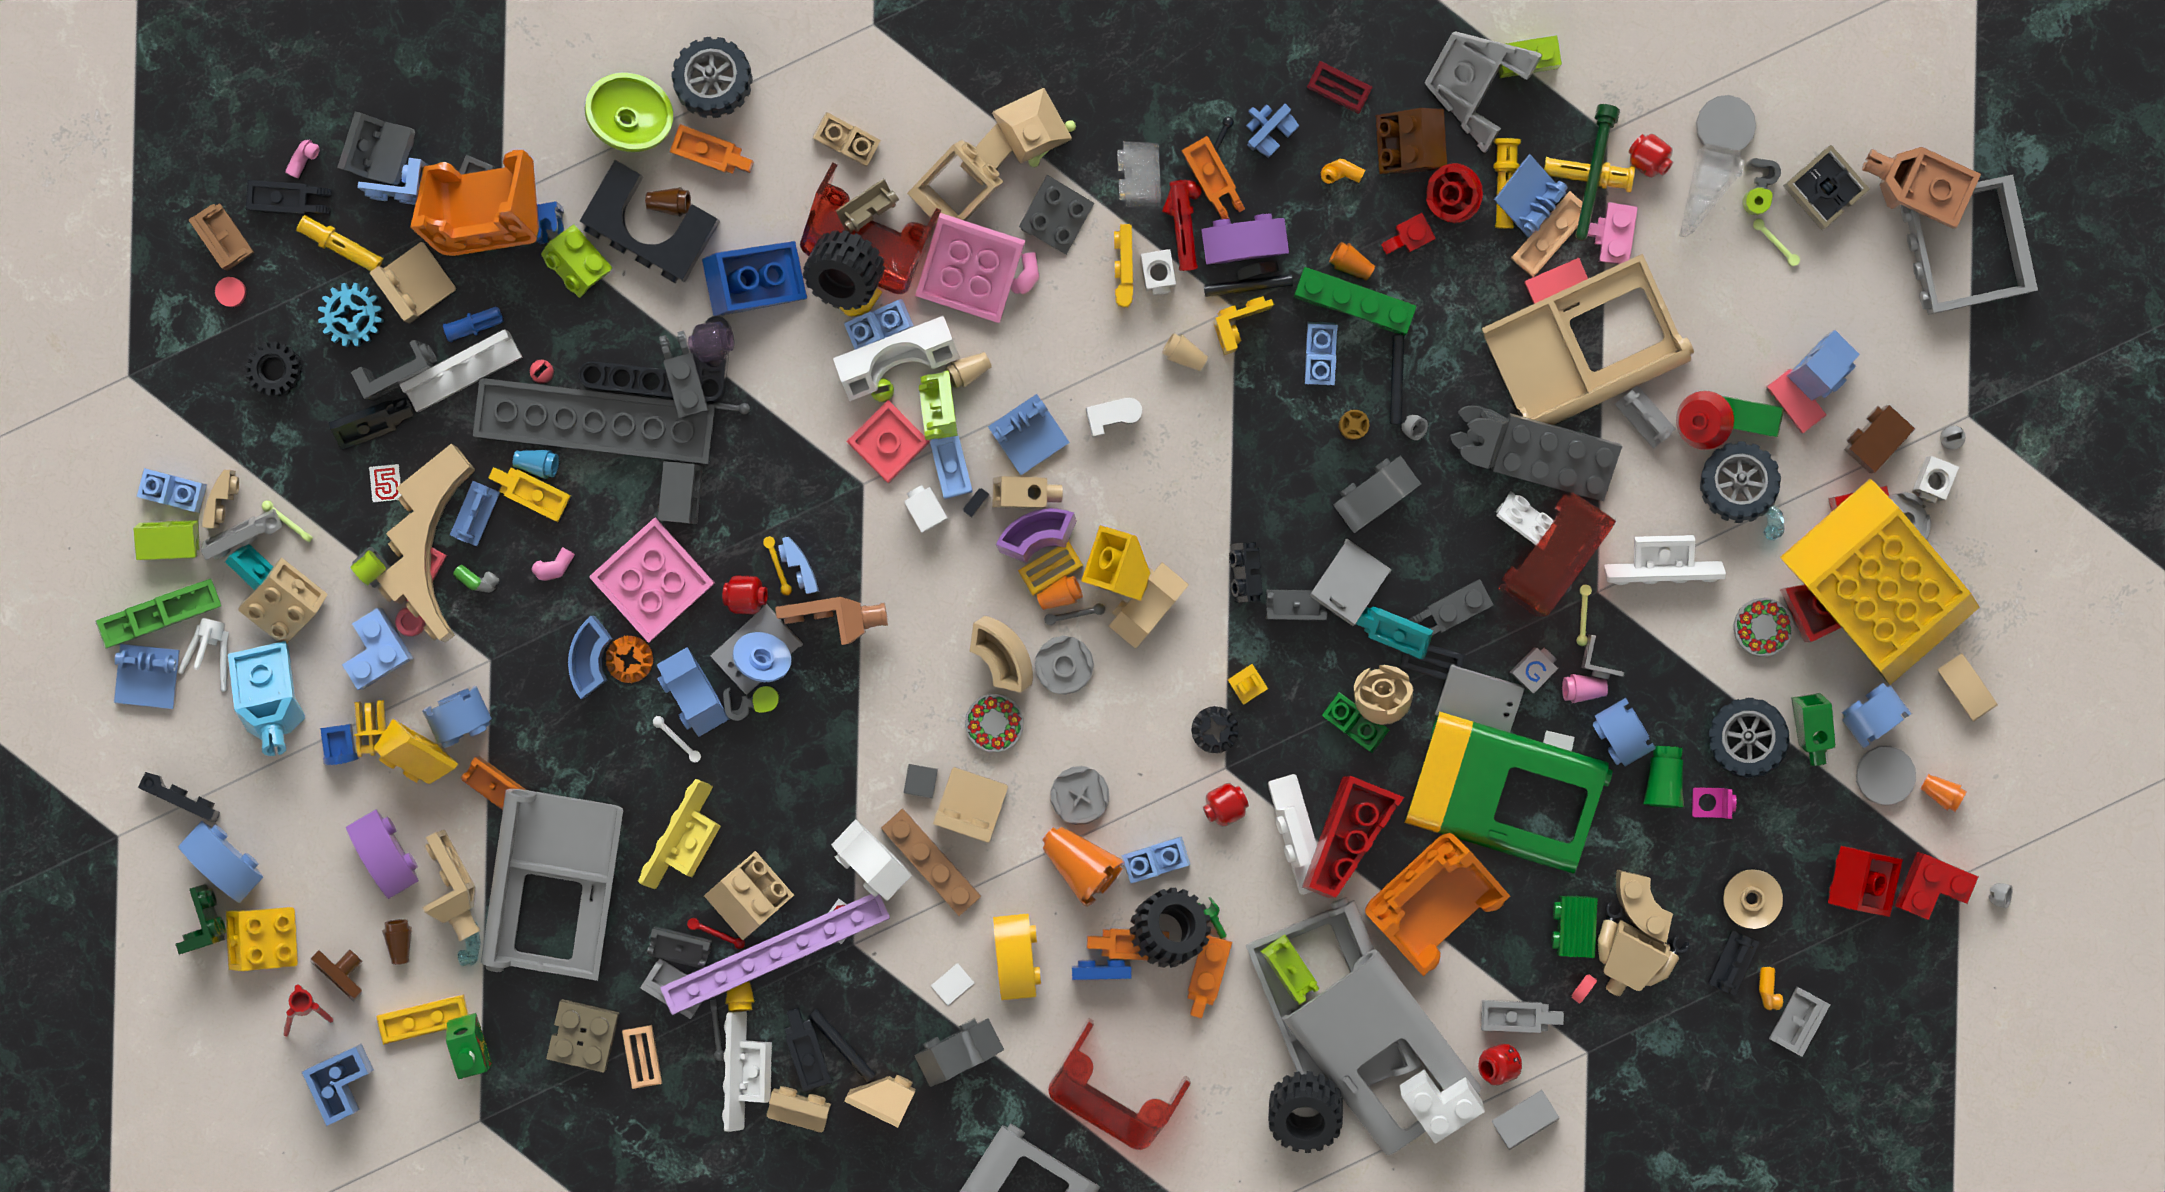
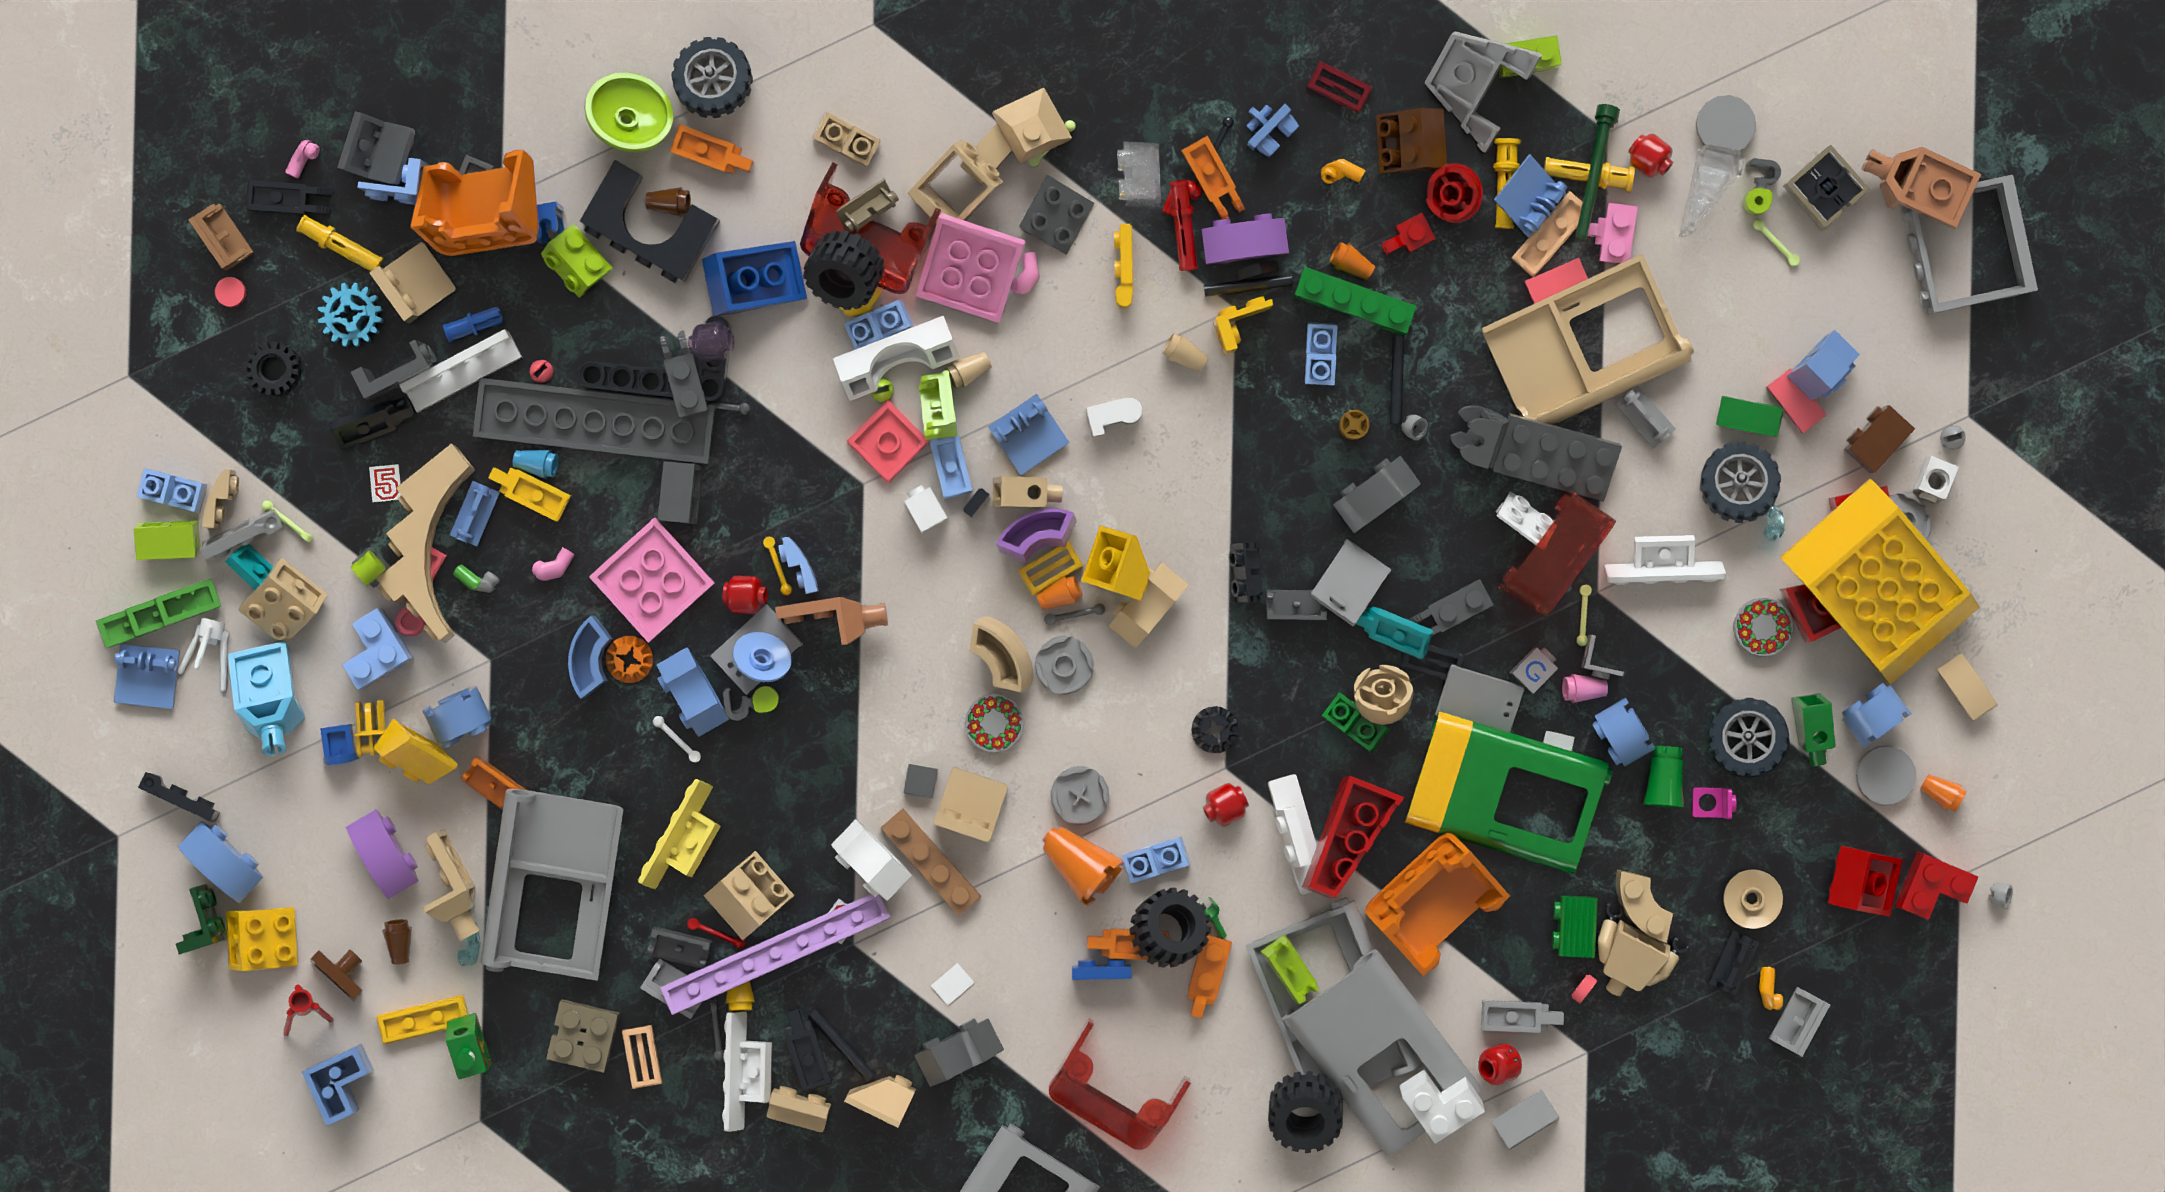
(1015, 956): yellow brick -> none
(1153, 259): white brick -> none
(1247, 684): yellow tile -> none
(1705, 420): red cone -> none

